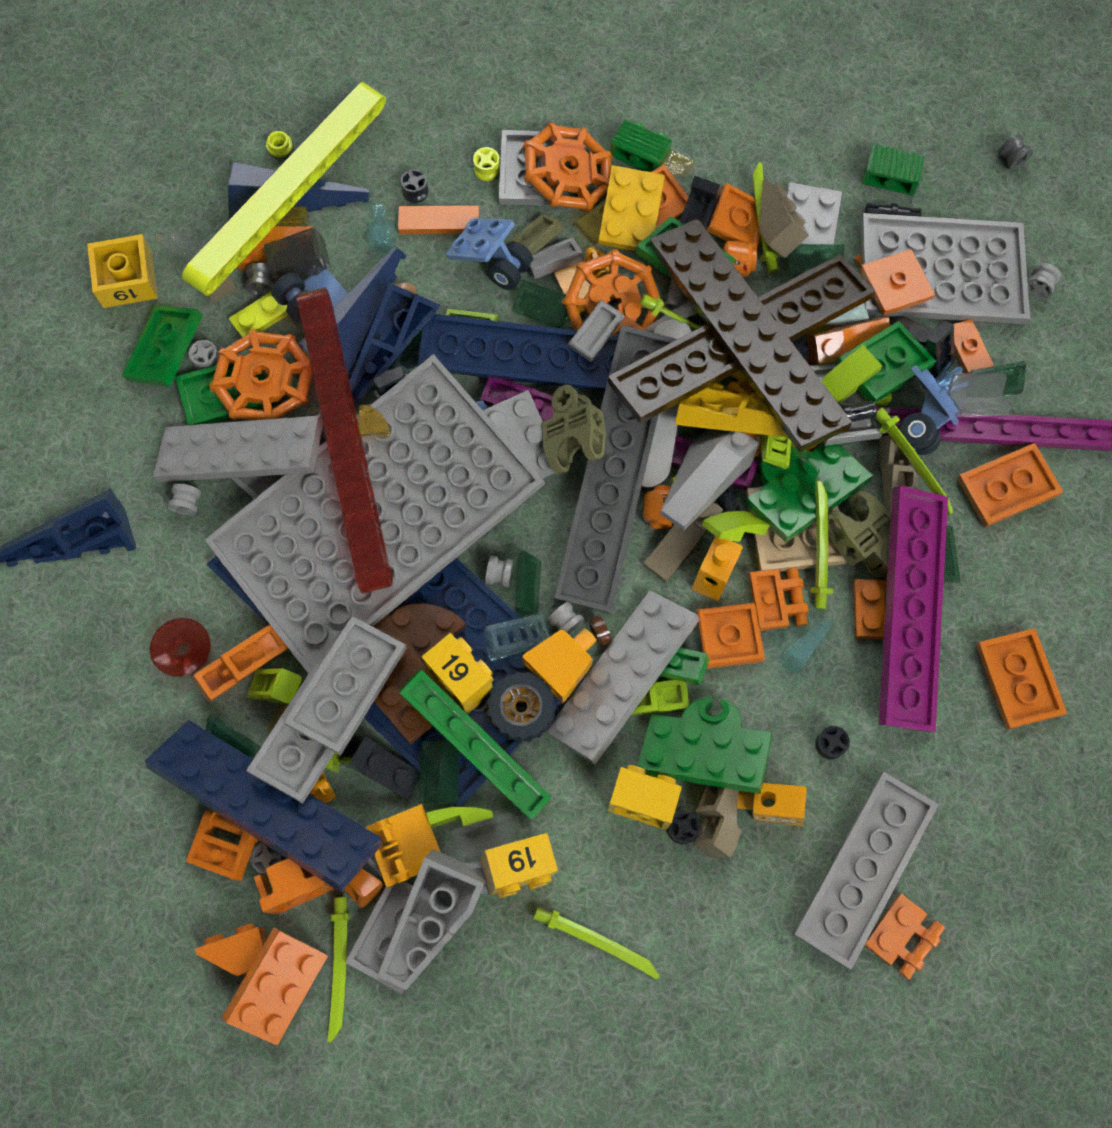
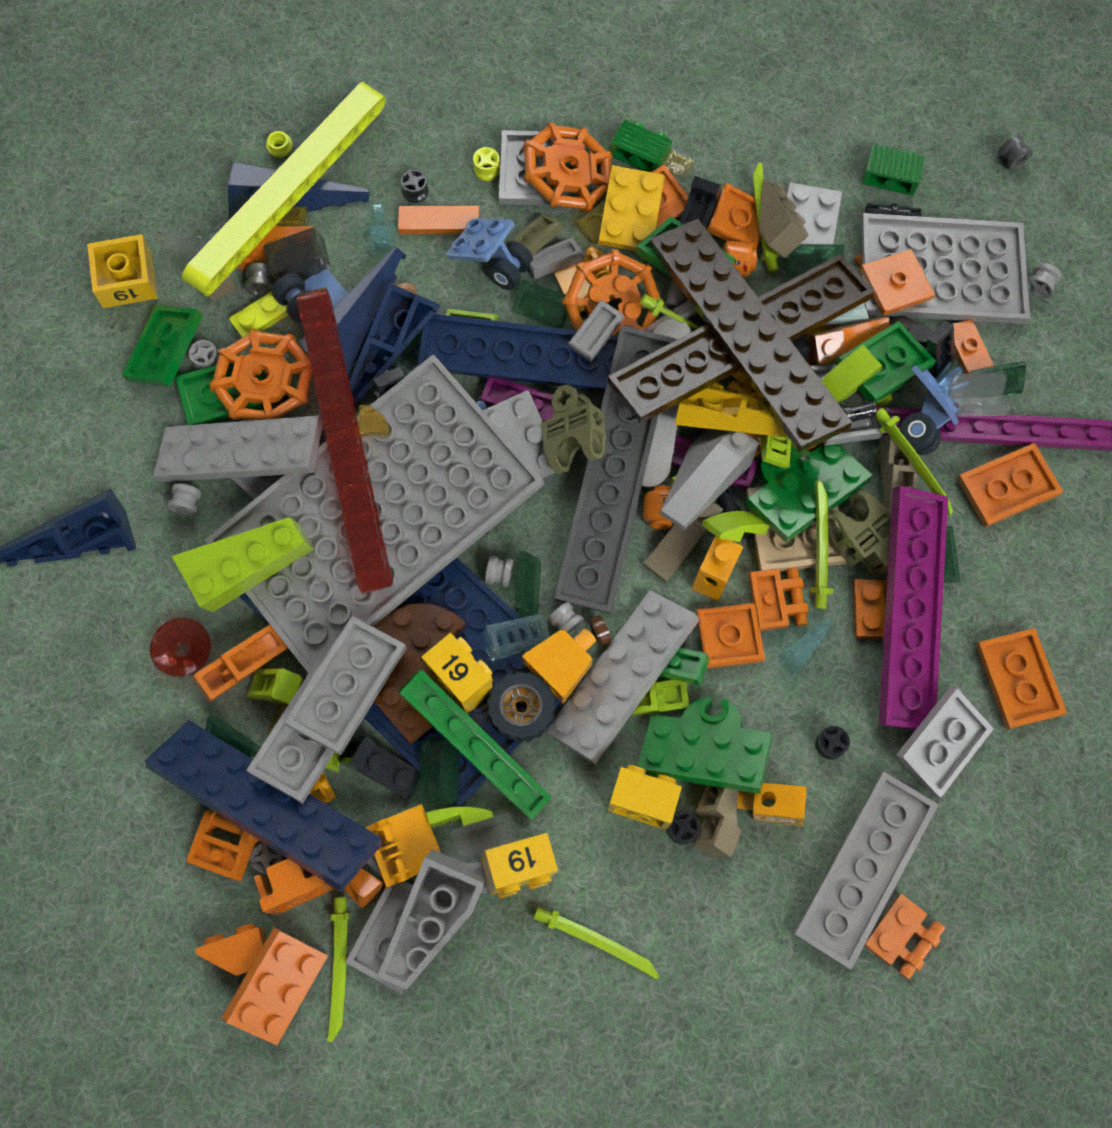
(240, 562): none -> lime wedge
(944, 742): none -> light grey plate

